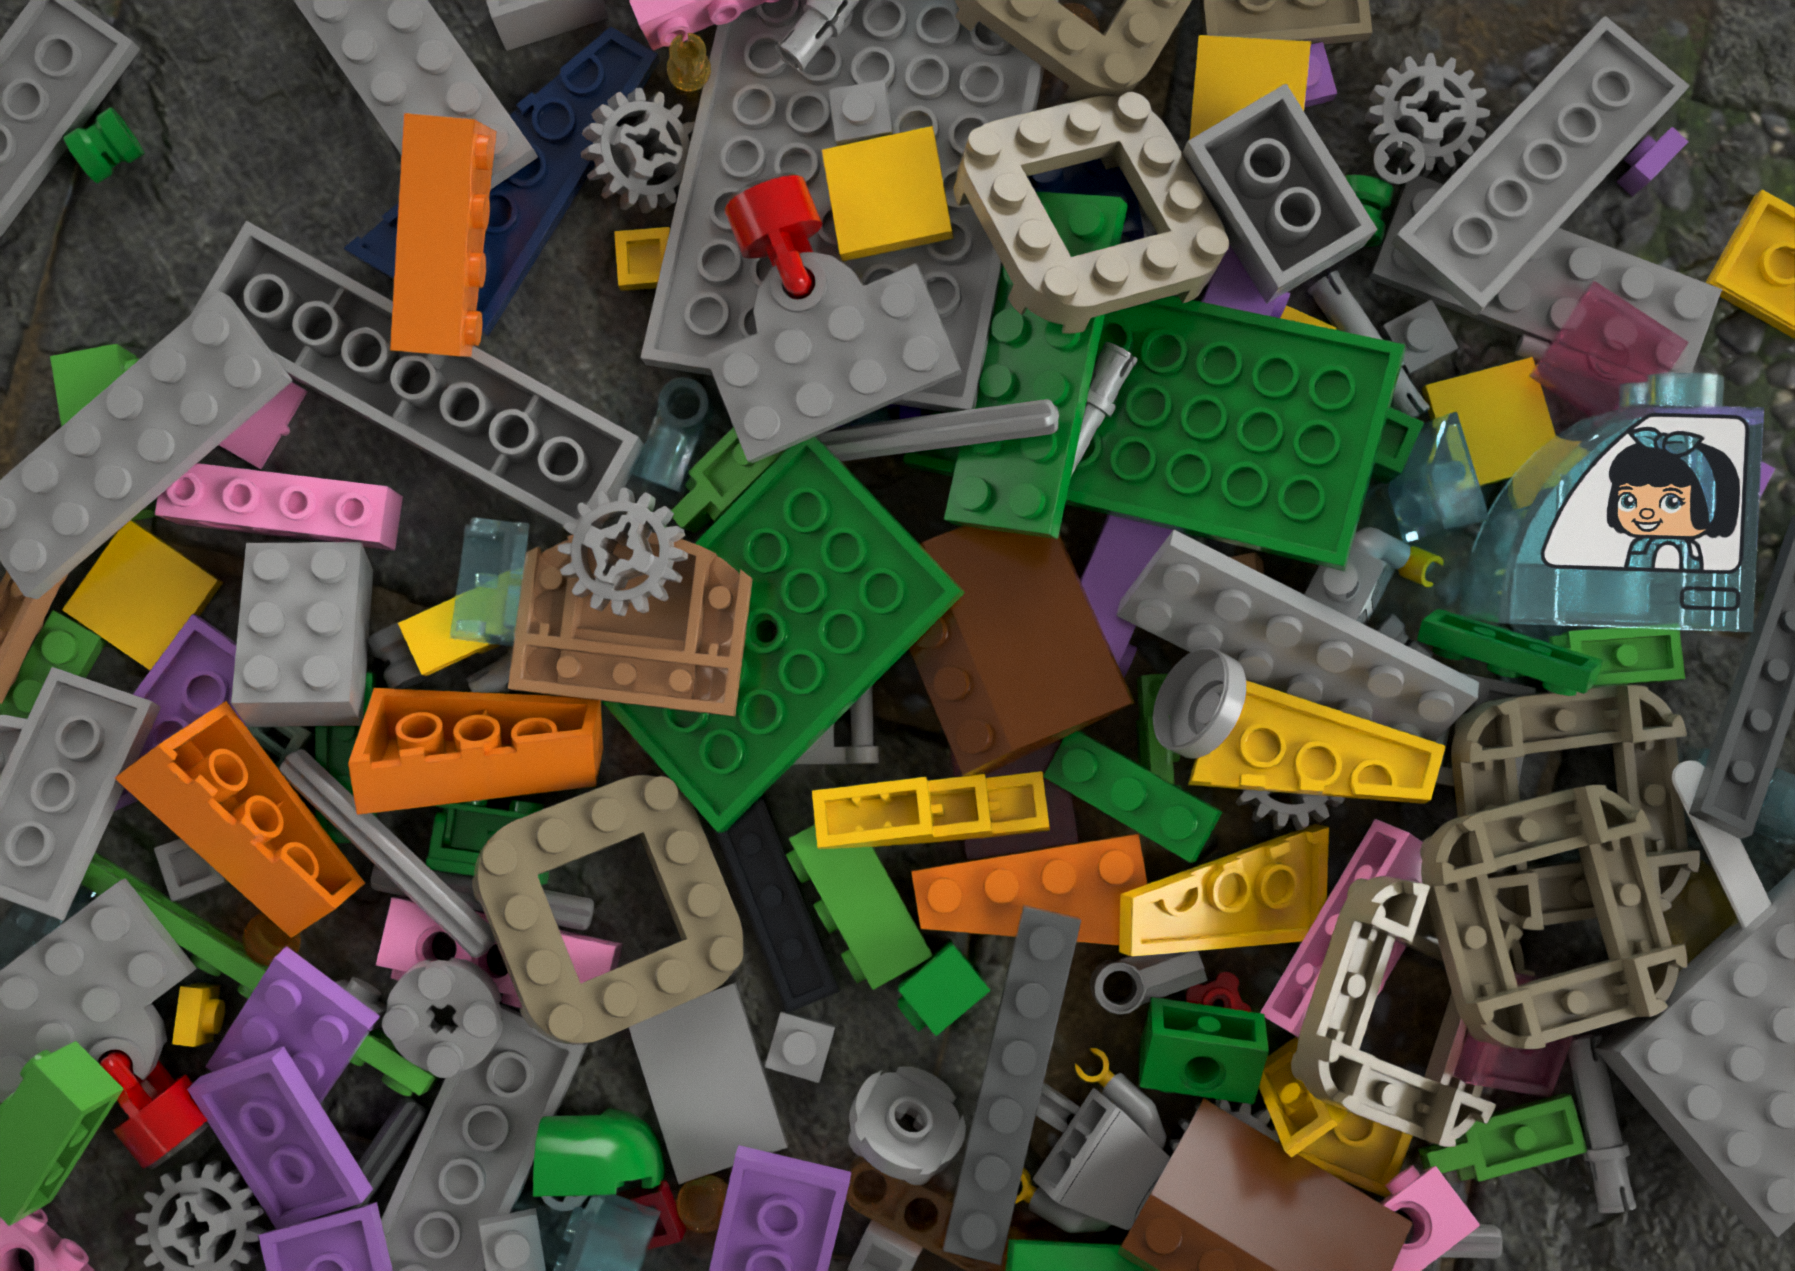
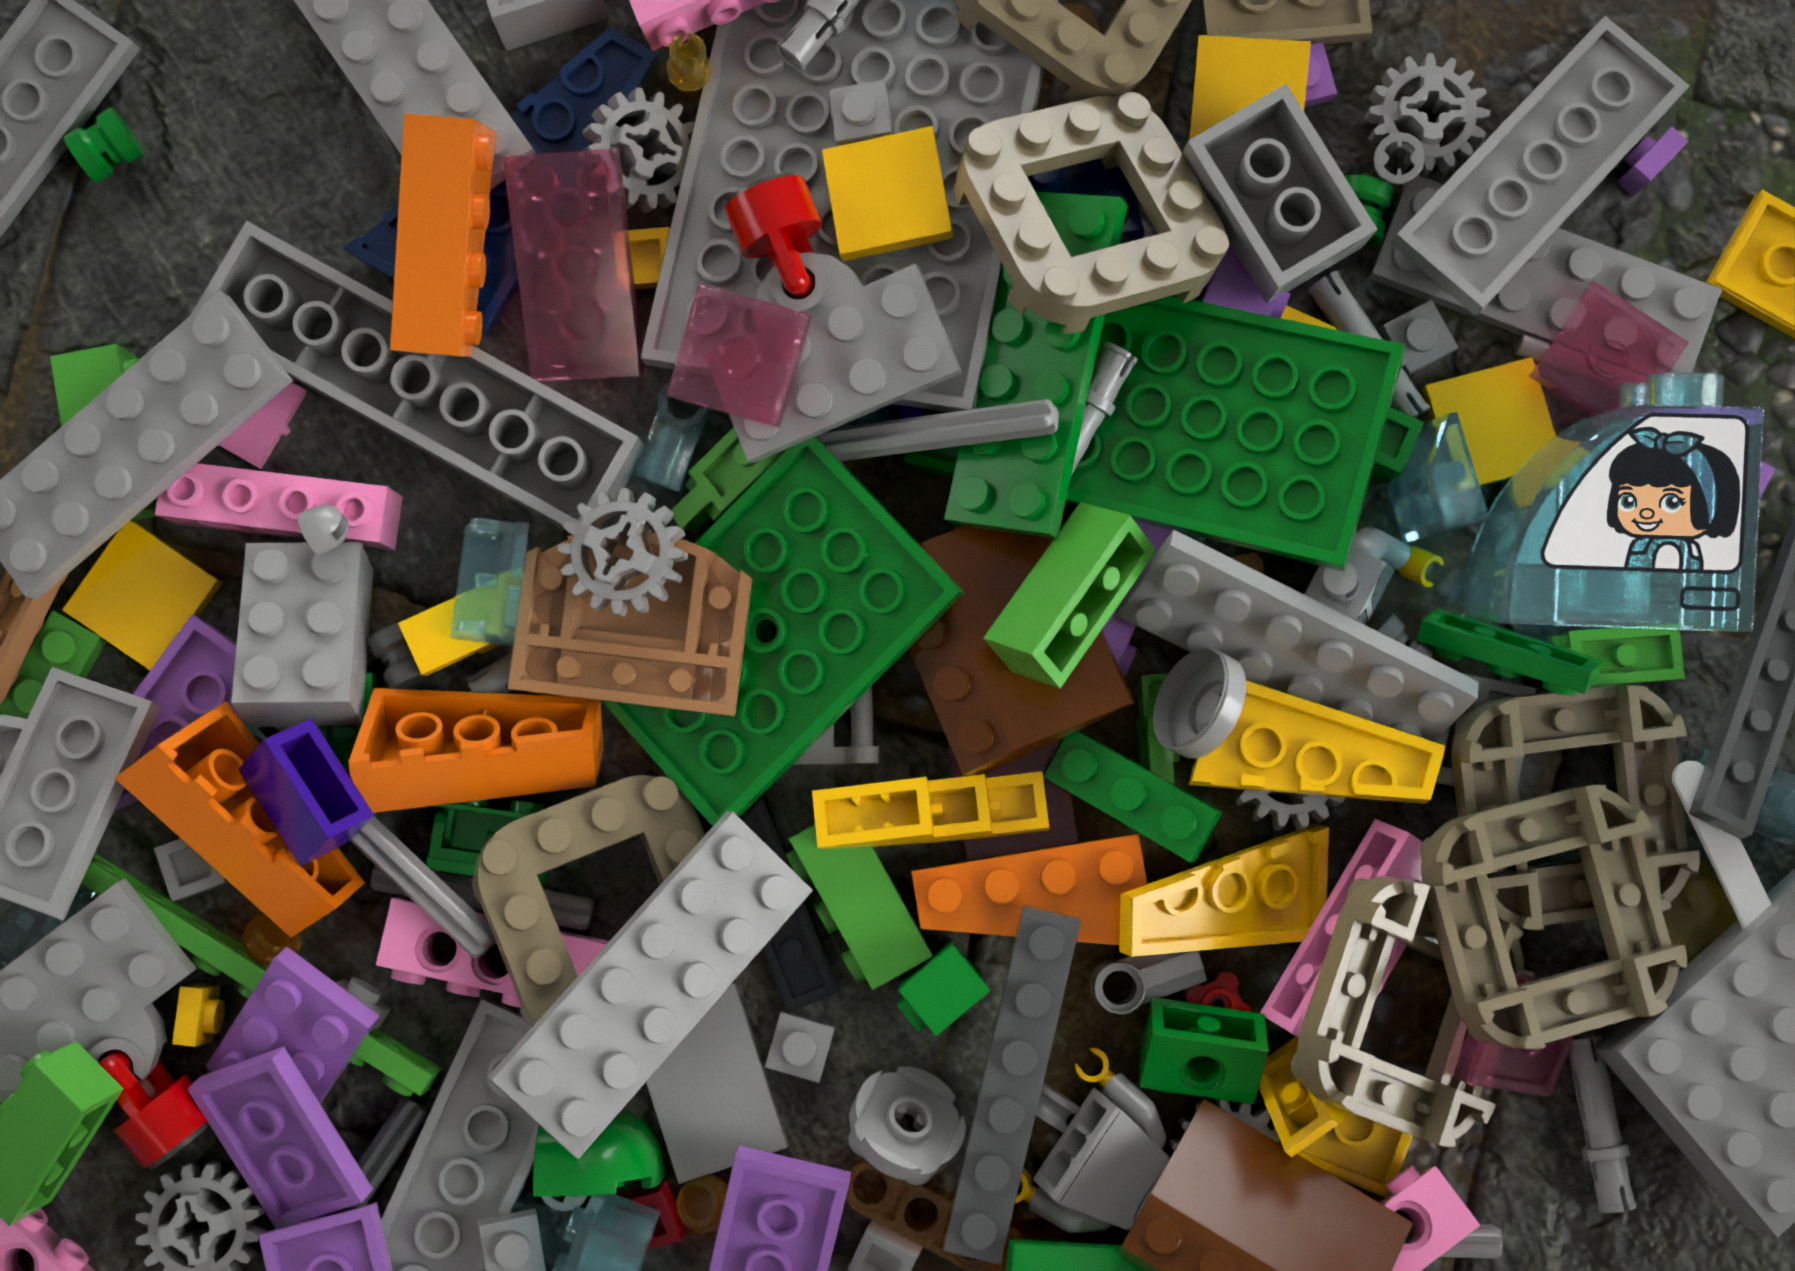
(305, 791): none -> dark purple piece
(323, 528): none -> light grey hinge
(437, 1047): light grey plate -> none
(574, 264): none -> clear pink plate
(650, 985): none -> light grey plate
(739, 355): none -> clear pink tile
(1070, 594): none -> bright green brick
(1512, 1141): bright green hinge -> none

